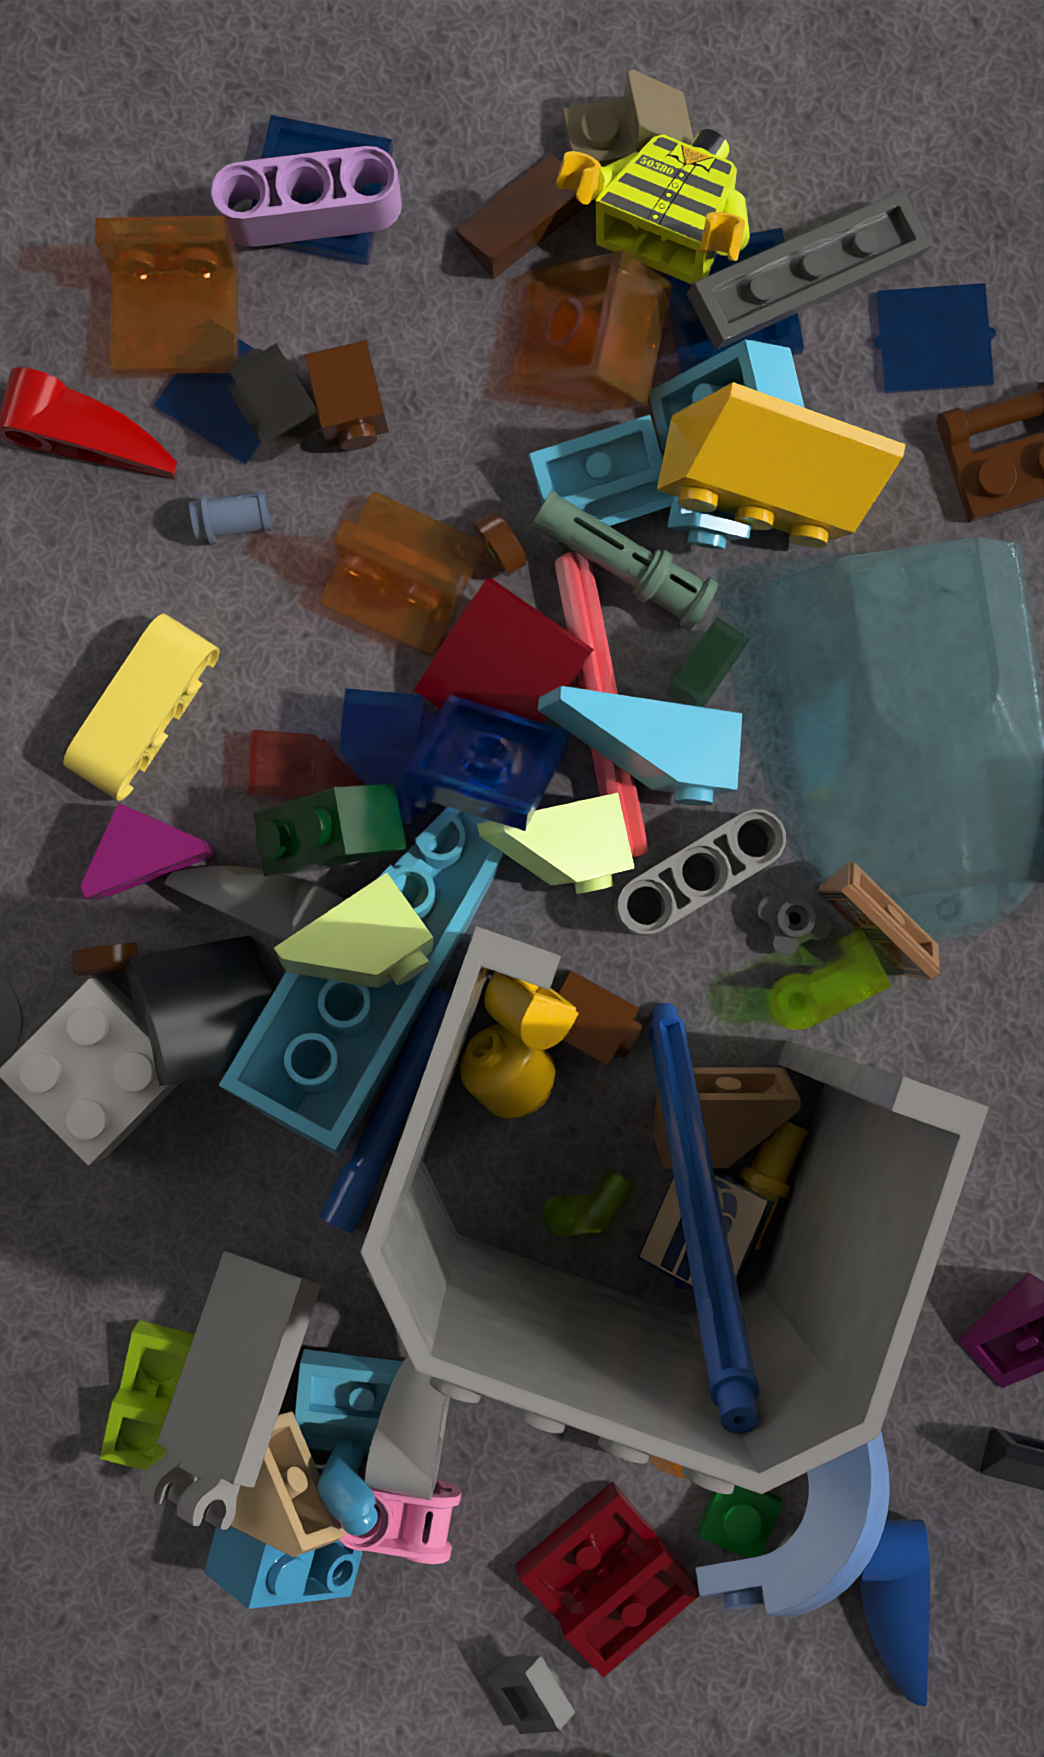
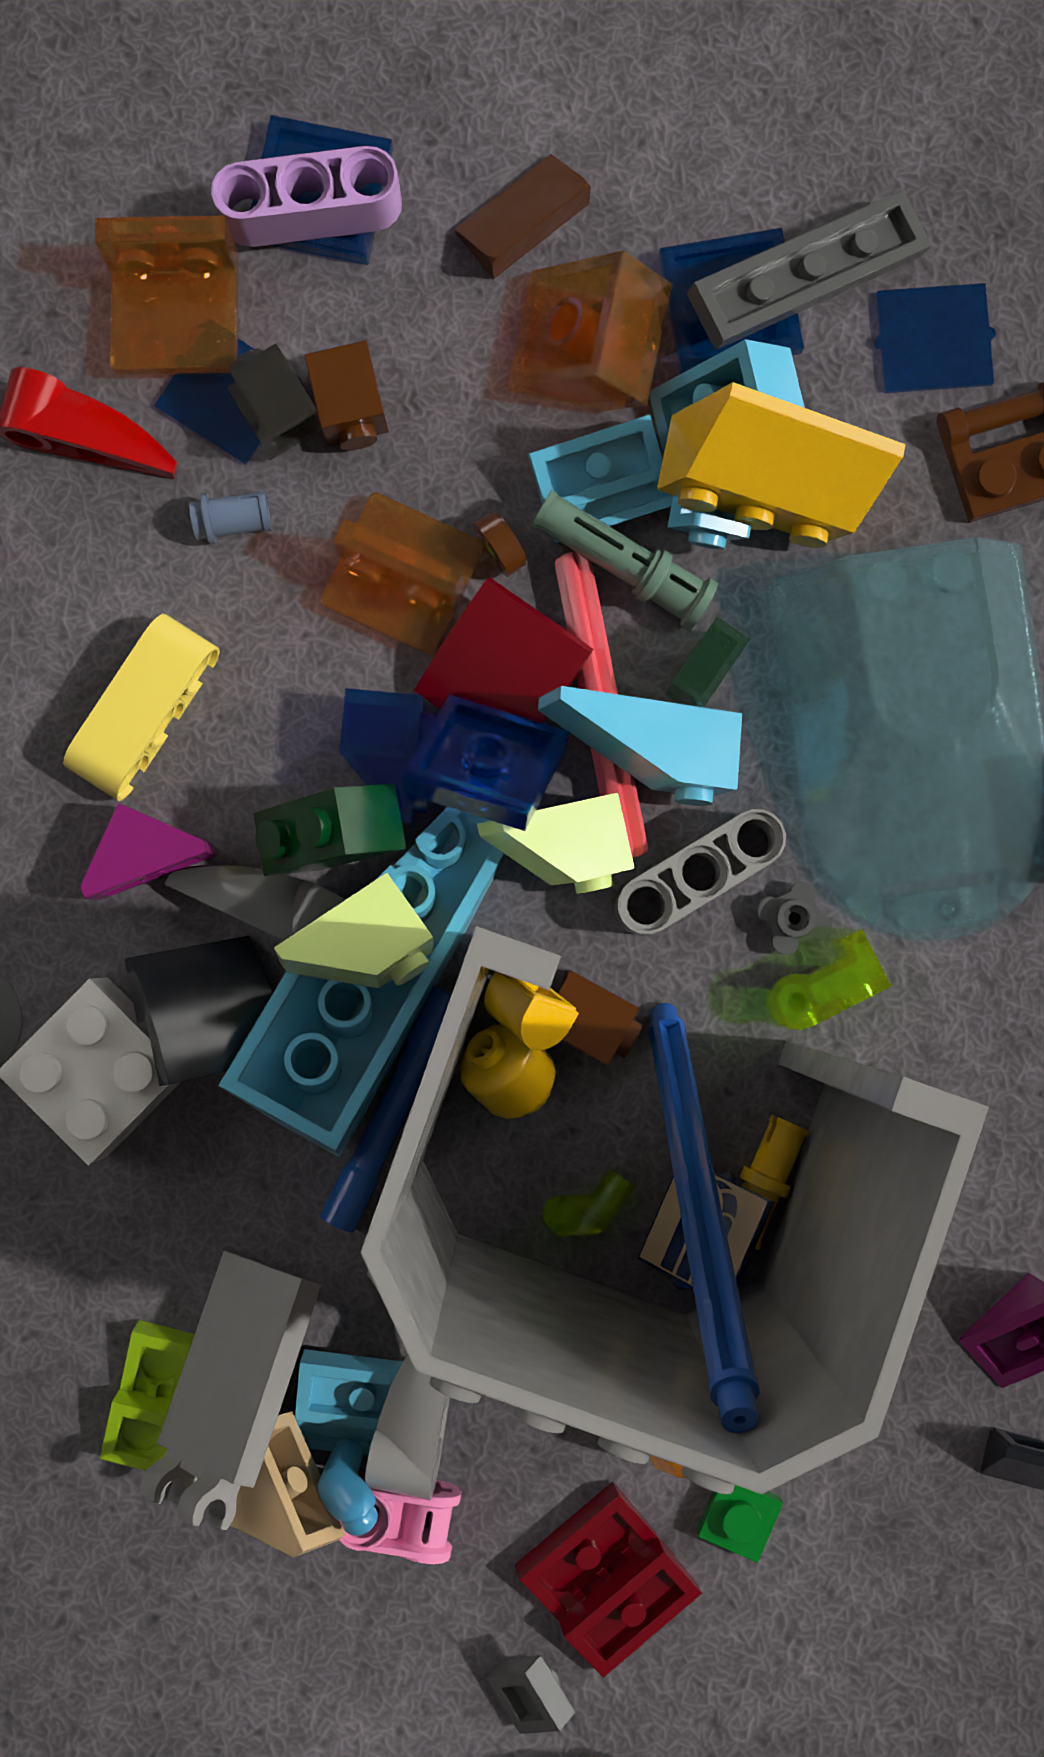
(102, 958): reddish brown tile -> none
(267, 1577): dark azure slope -> none
(294, 765): clear red slope -> none
(627, 123): dark tan slope -> none
(665, 204): torso -> none
(737, 1110): medium nougat slope -> none
(827, 1550): medium blue arch -> none
(883, 922): medium nougat slope -> none
(898, 1604): blue piece -> none

